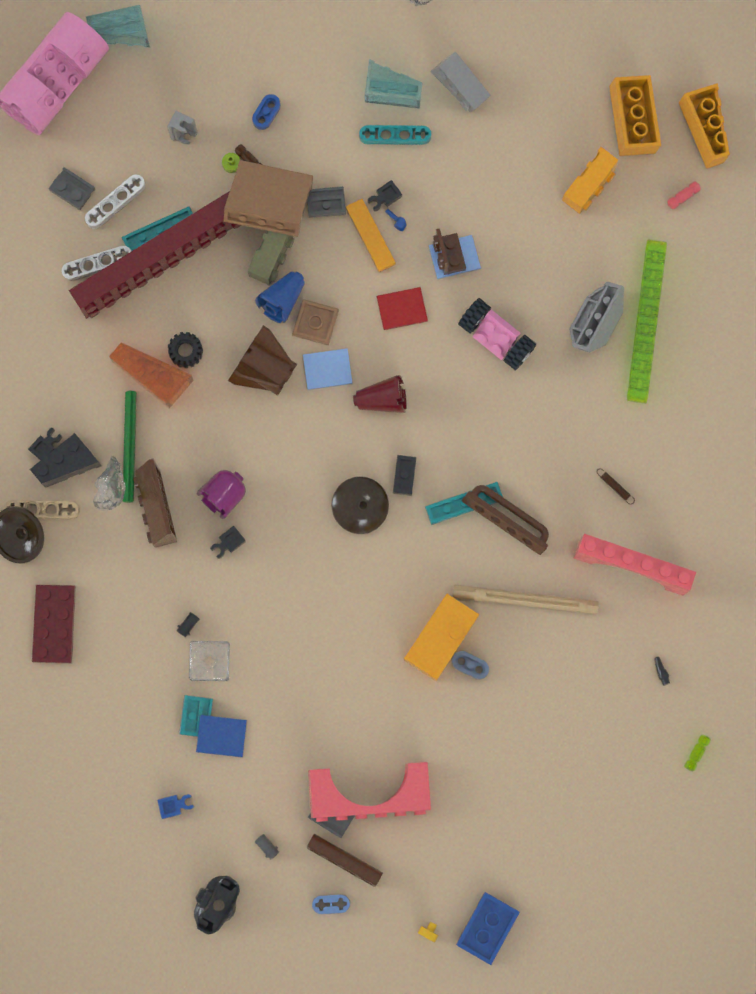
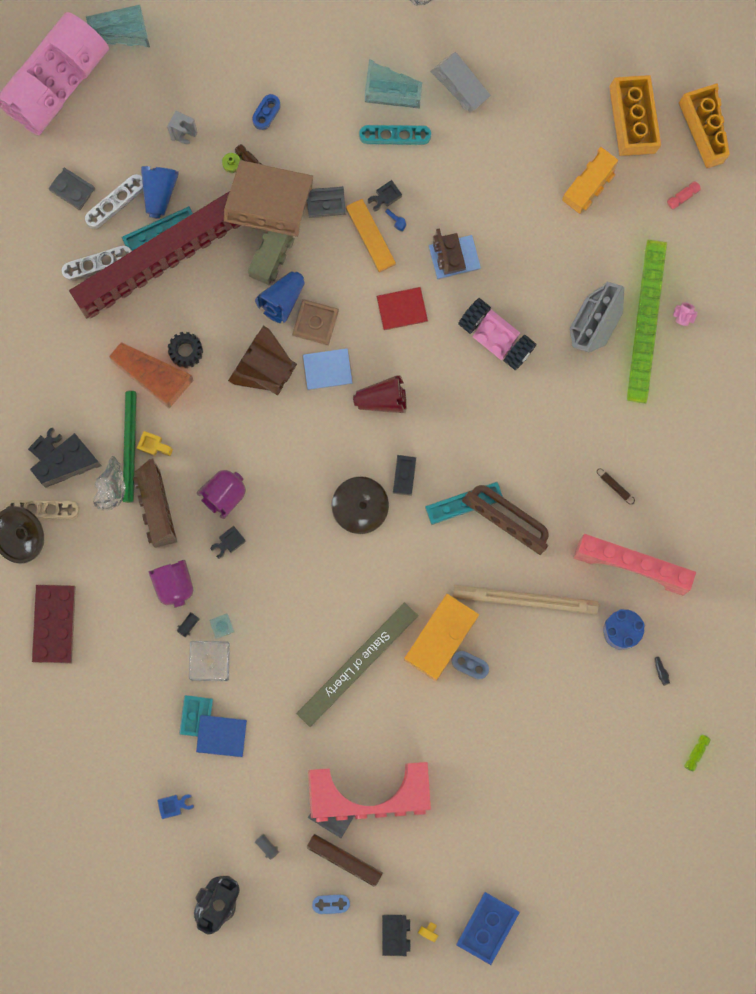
(152, 443): none -> yellow plate
(157, 189): none -> blue cone
(172, 583): none -> magenta cylinder
(221, 626): none -> clear light blue plate
(357, 664): none -> olive tile
(394, 935): none -> black bracket
(623, 629): none -> blue brick
(685, 314): none -> bright pink gear

